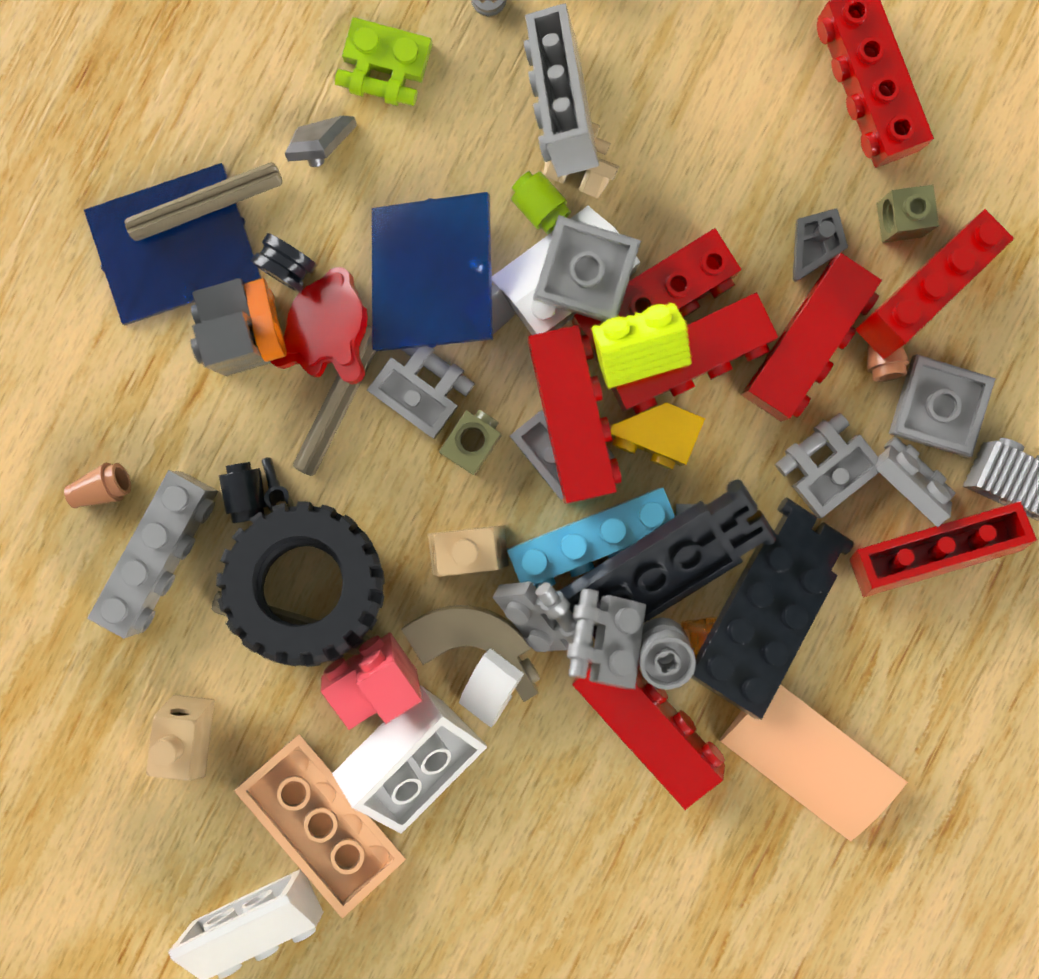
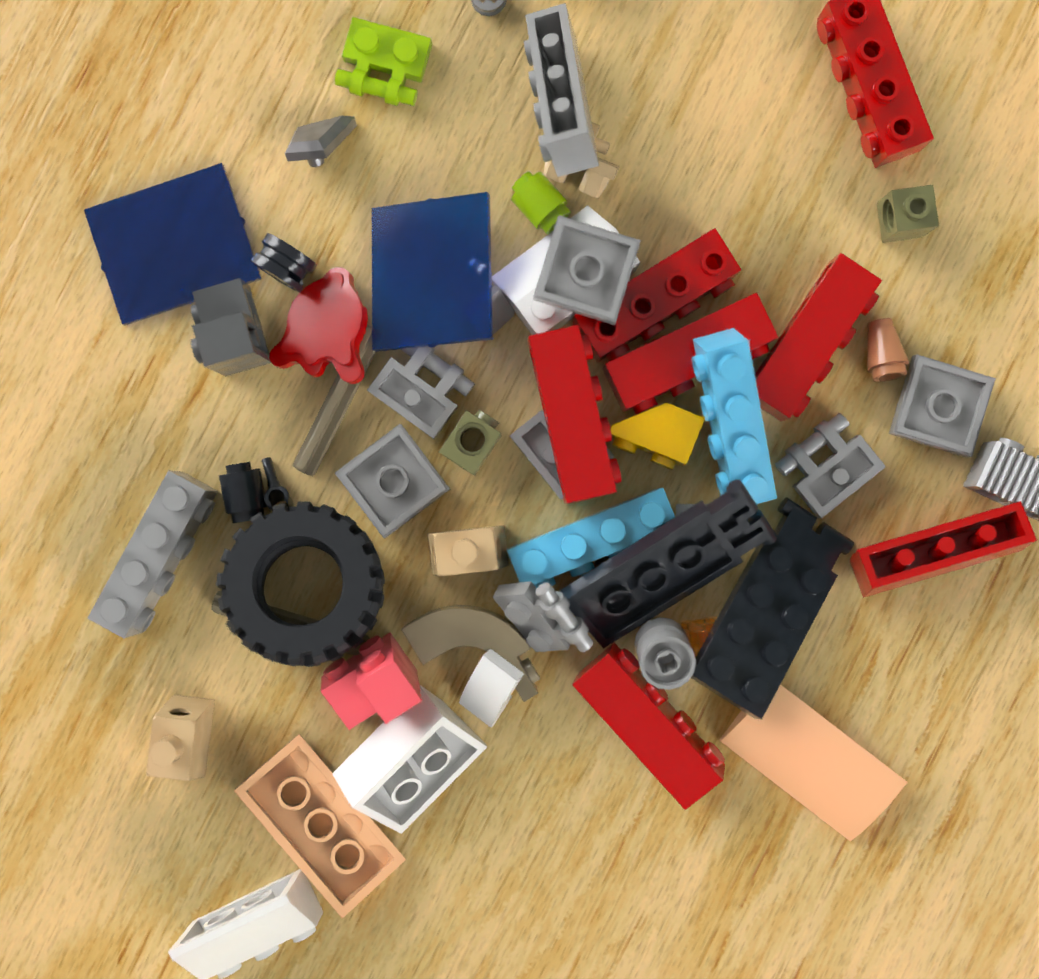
(99, 486): nougat cone -> none
(203, 201): dark tan axle -> none
(265, 320): orange piece -> none
(392, 481): none -> light grey plate
(616, 640): light grey plate -> none
(641, 345): neon yellow brick -> none
(734, 413): none -> medium azure brick
(817, 241): flat silver piece -> none
(916, 480): light grey plate -> none
(934, 284): red brick -> none

